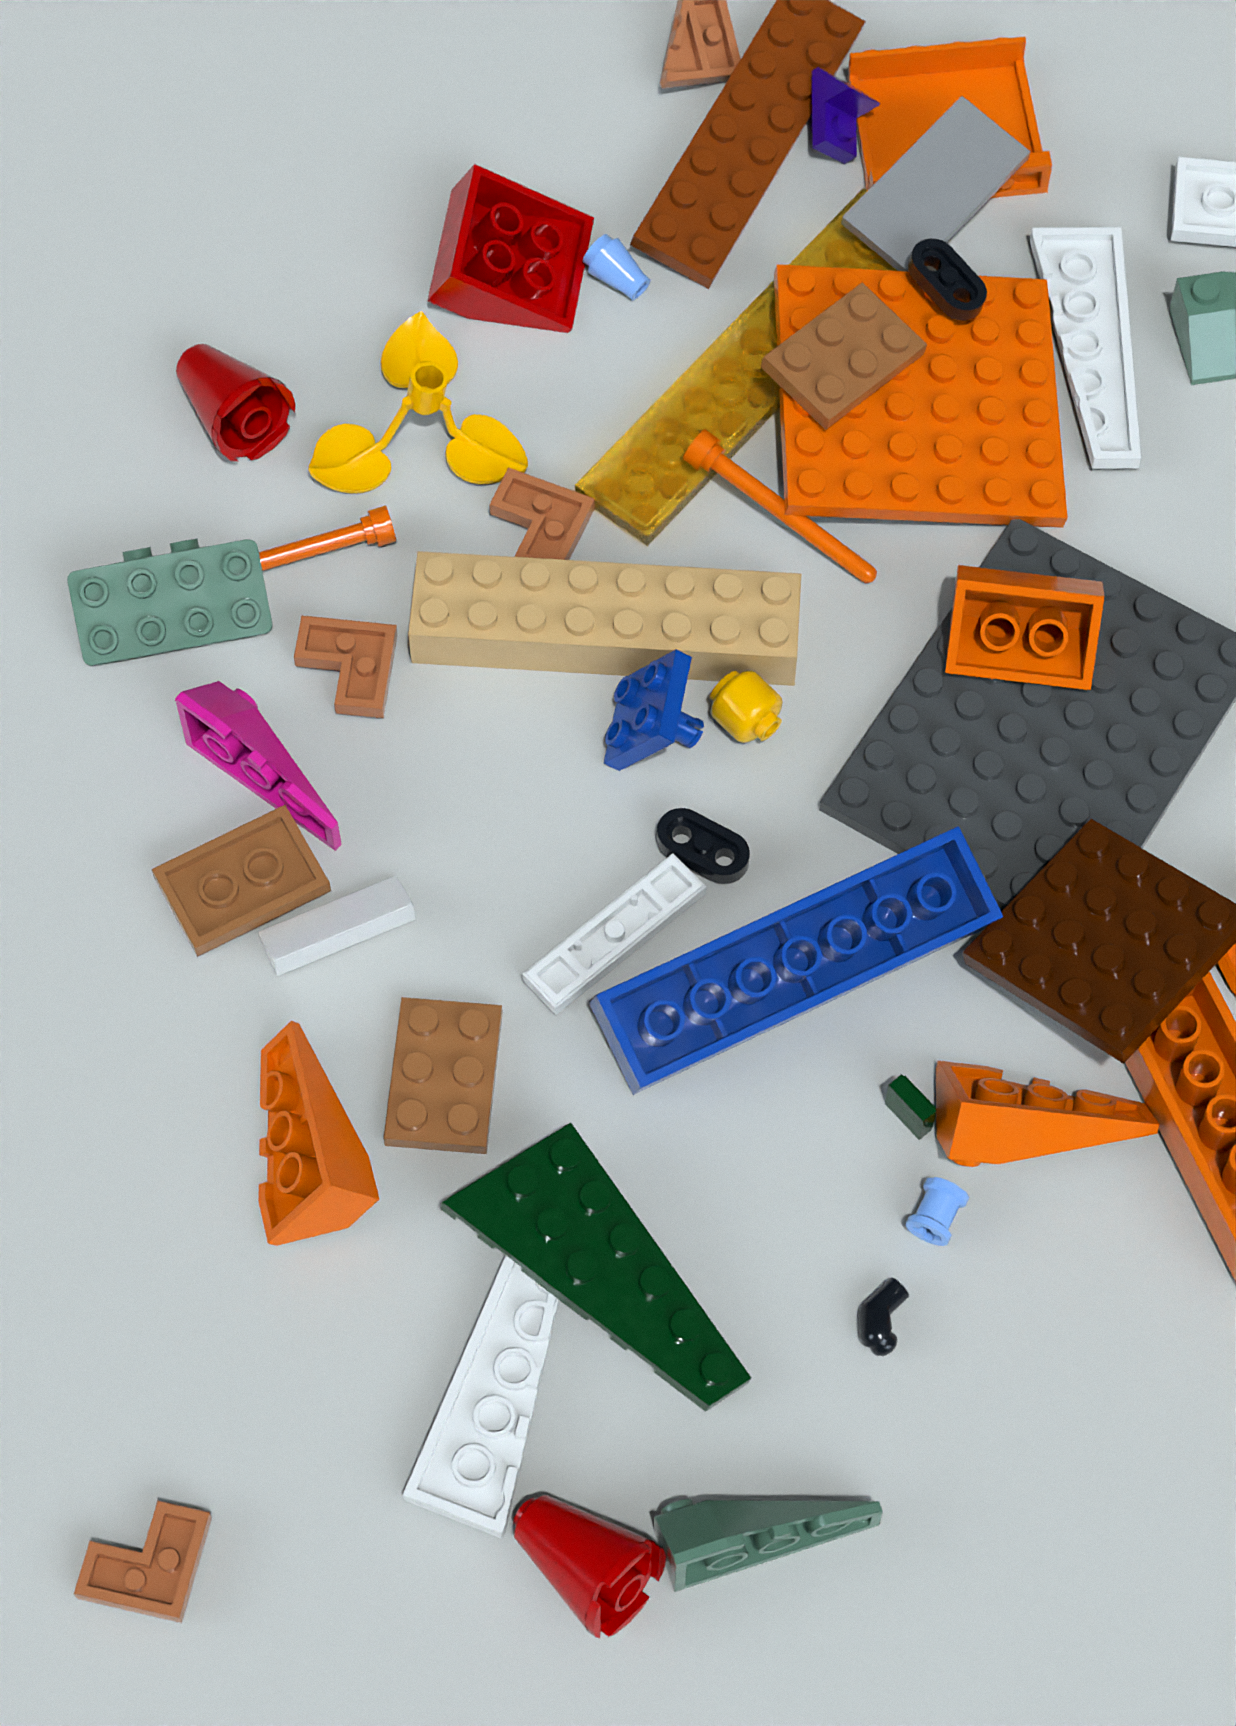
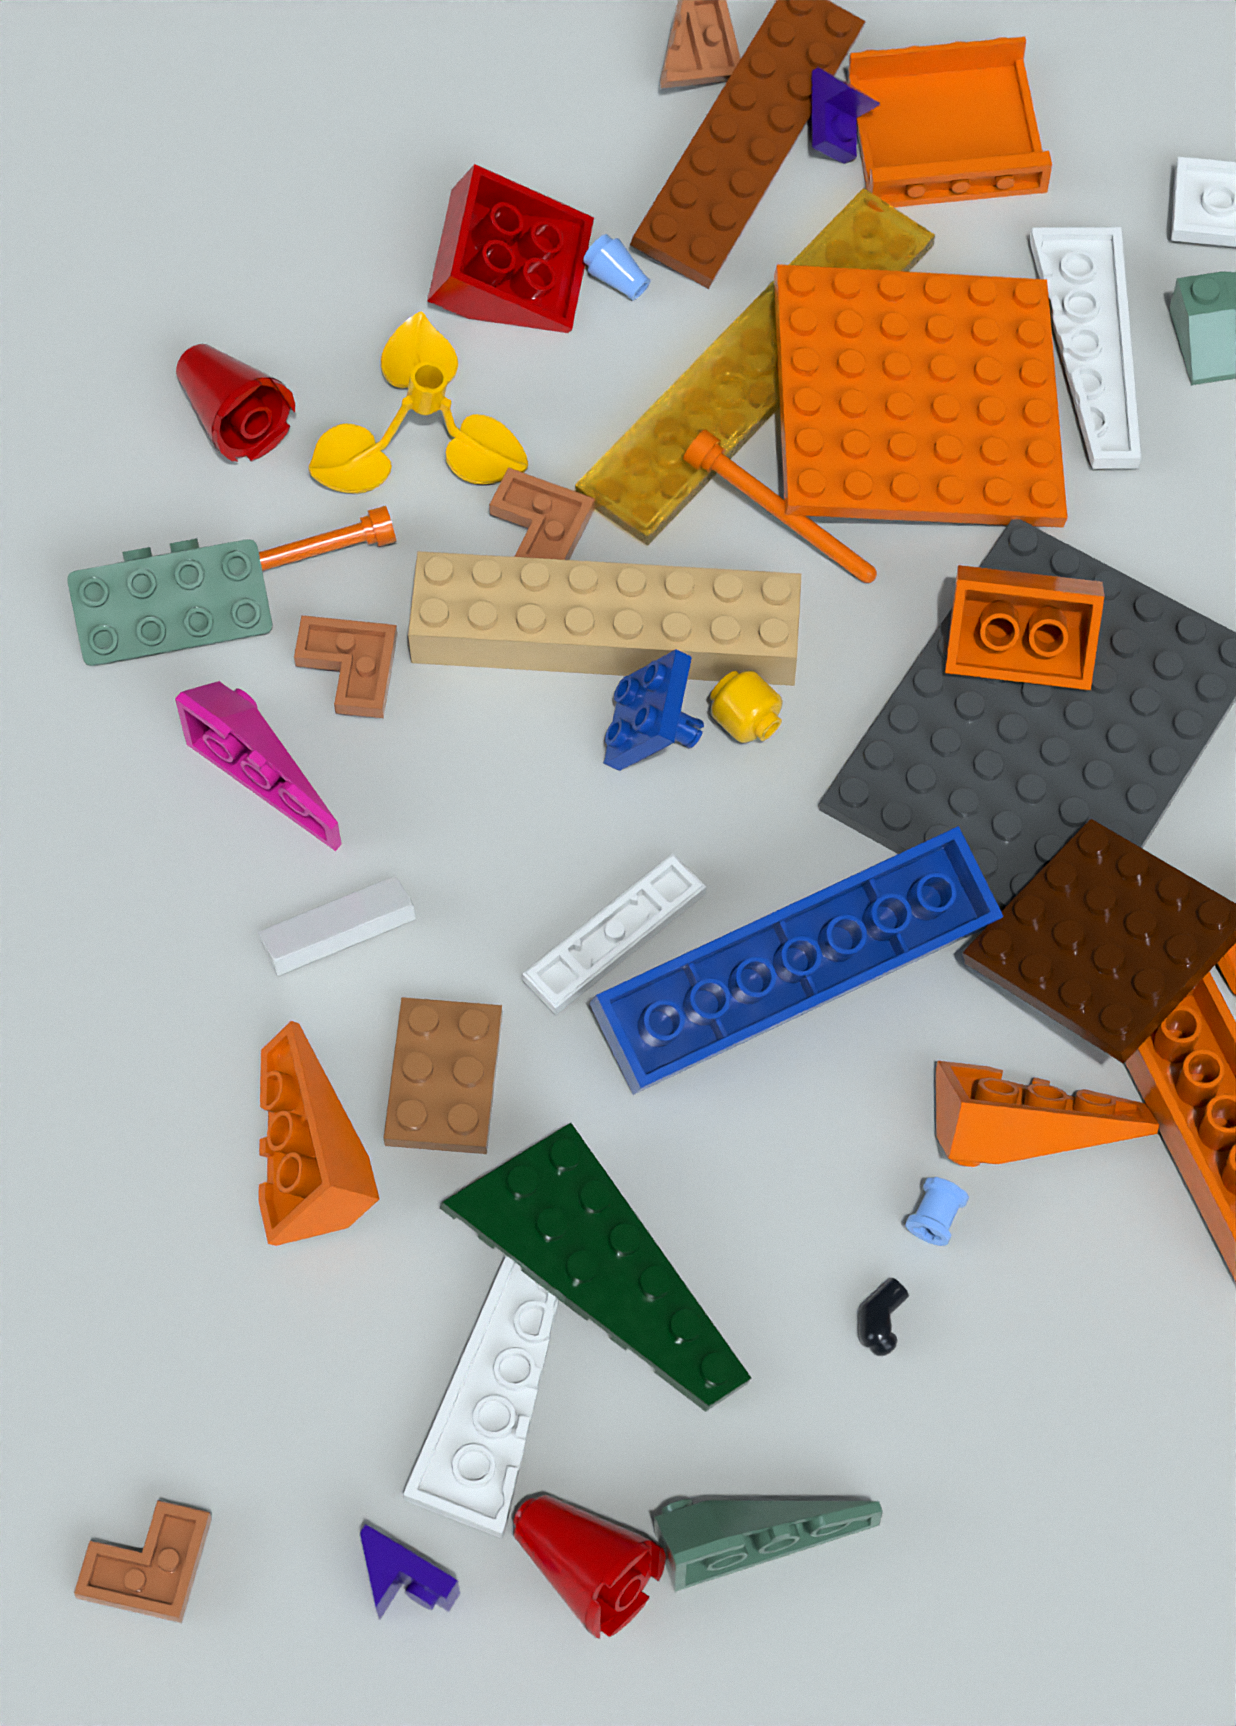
(241, 880): medium nougat plate -> none
(393, 1565): none -> dark purple slope
(706, 845): black plate -> none
(843, 355): medium nougat plate -> none
(910, 1106): dark green tile -> none
(936, 184): light grey tile -> none
(949, 281): black plate -> none

